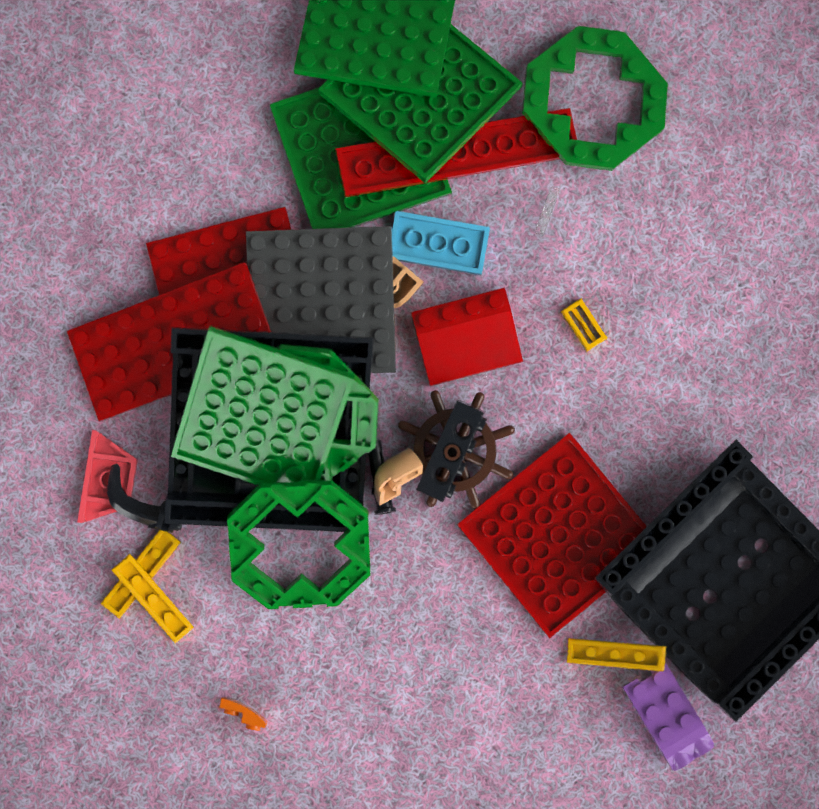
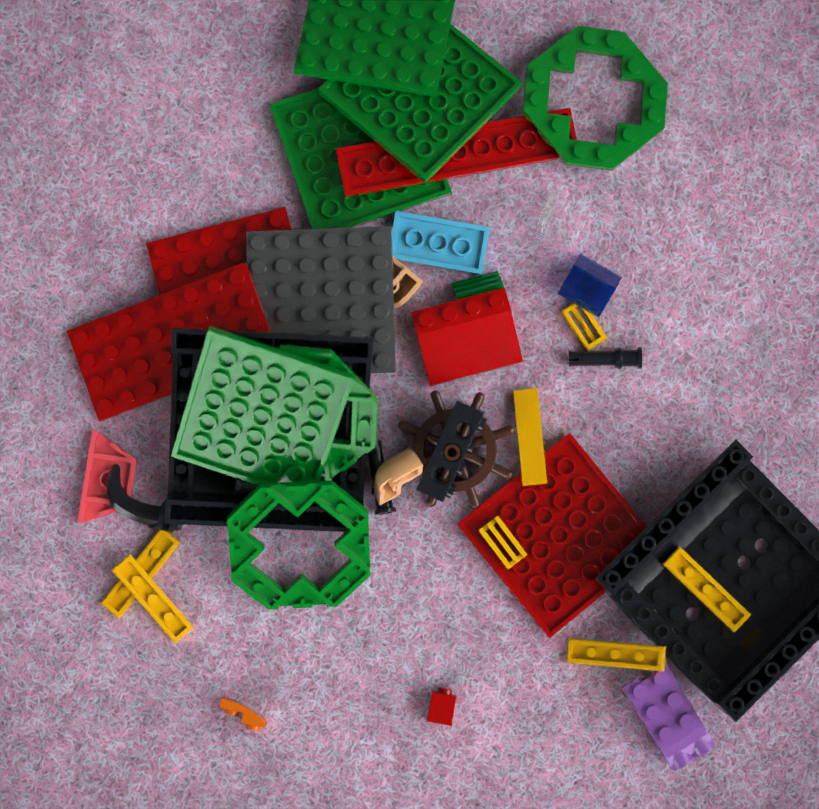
(441, 706): none -> red brick
(477, 285): none -> green tile
(515, 559): none -> yellow tile
(530, 437): none -> yellow tile
(589, 285): none -> clear blue slope
(619, 358): none -> black pin
(706, 589): none -> yellow tile

